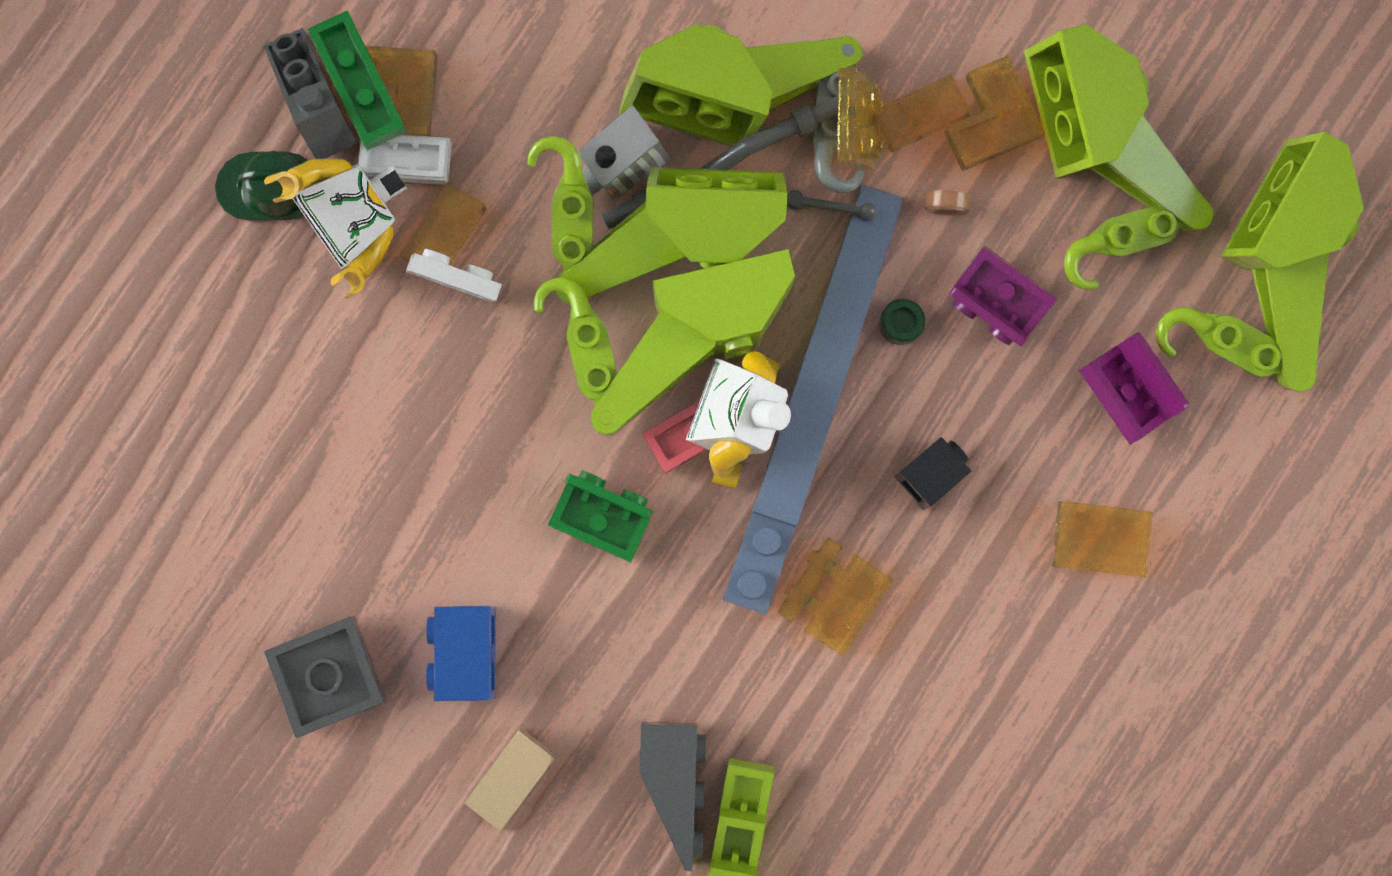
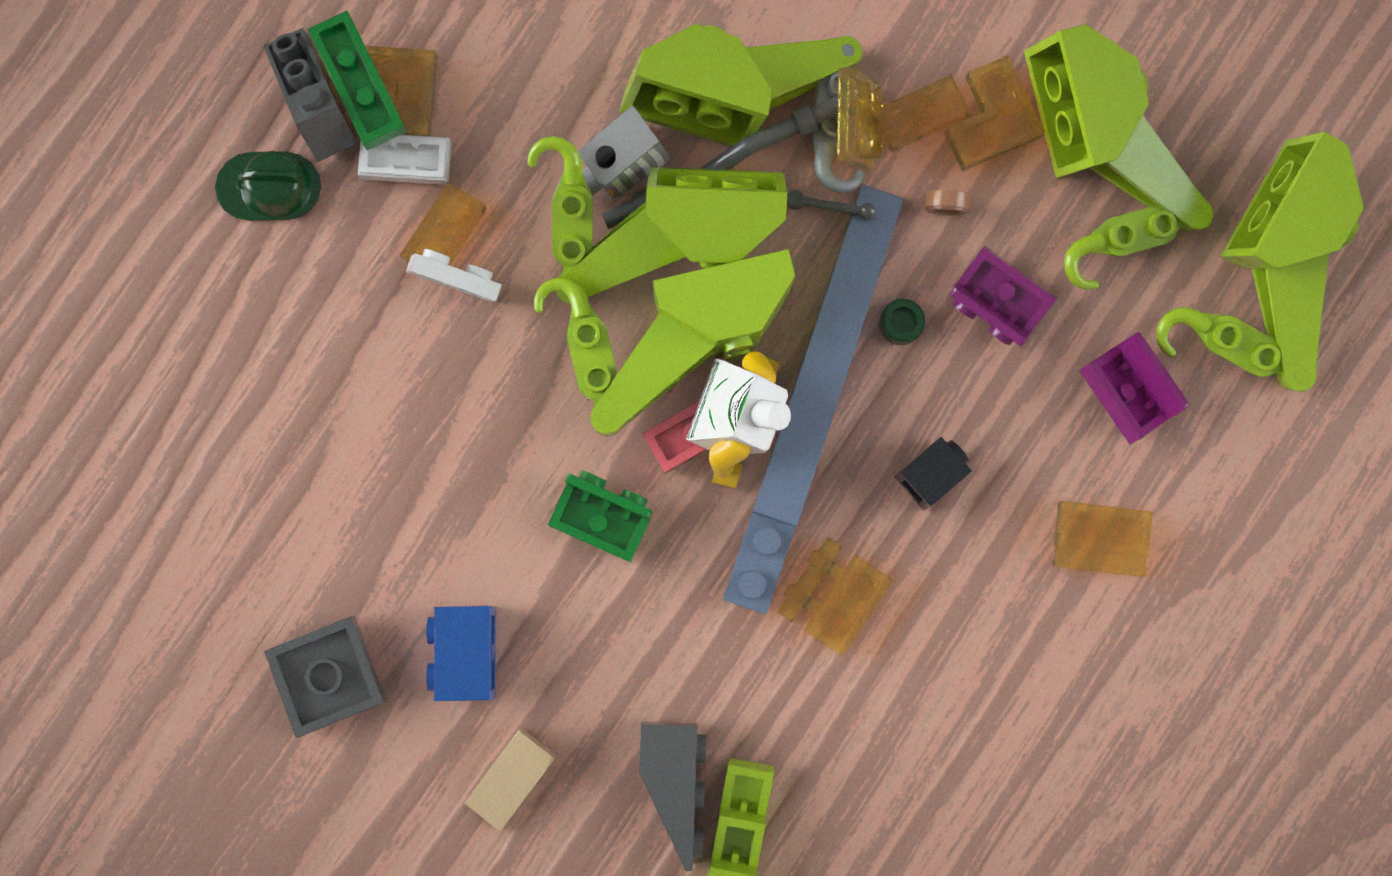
(345, 212): torso -> none

